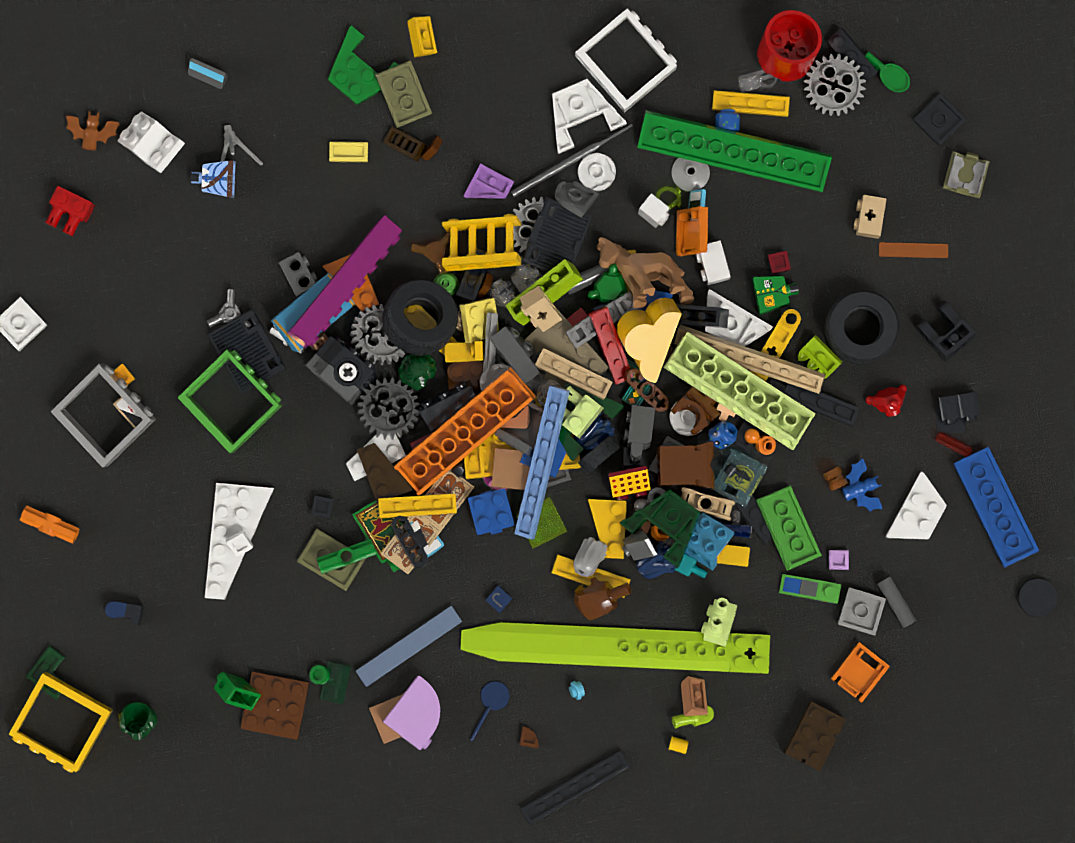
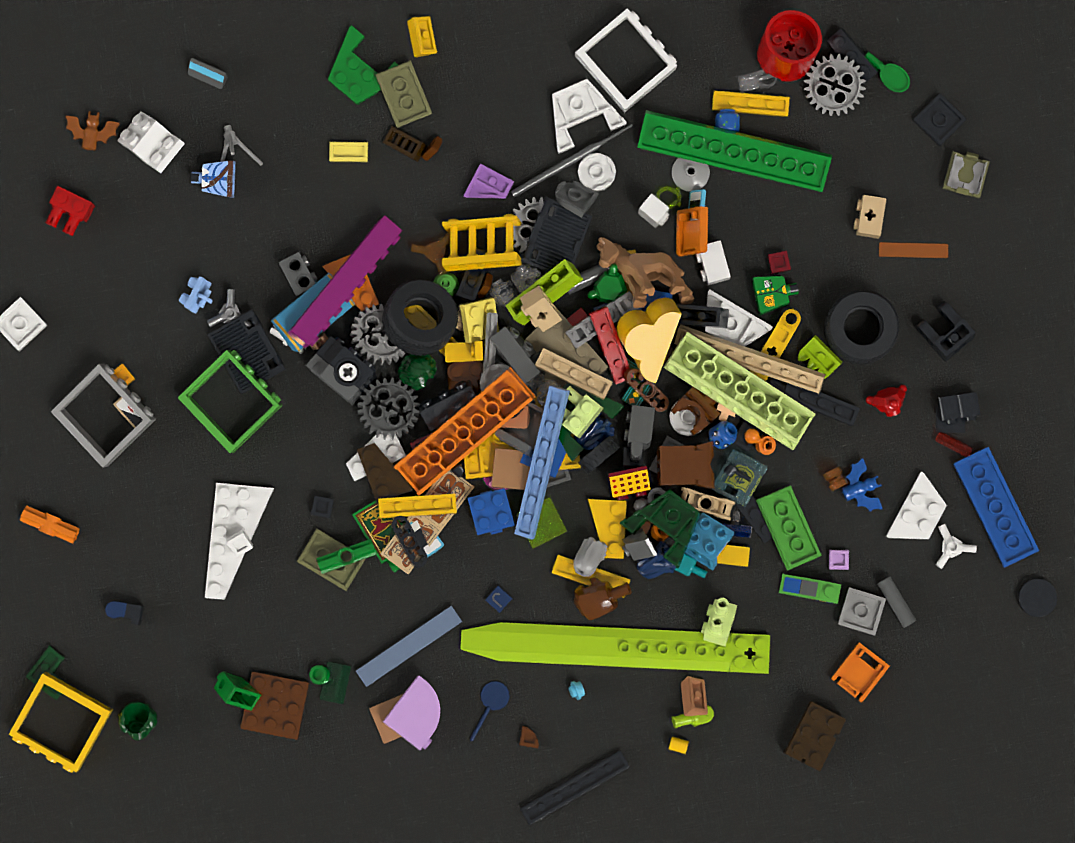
(198, 296): none -> light blue hips
(952, 547): none -> white piece

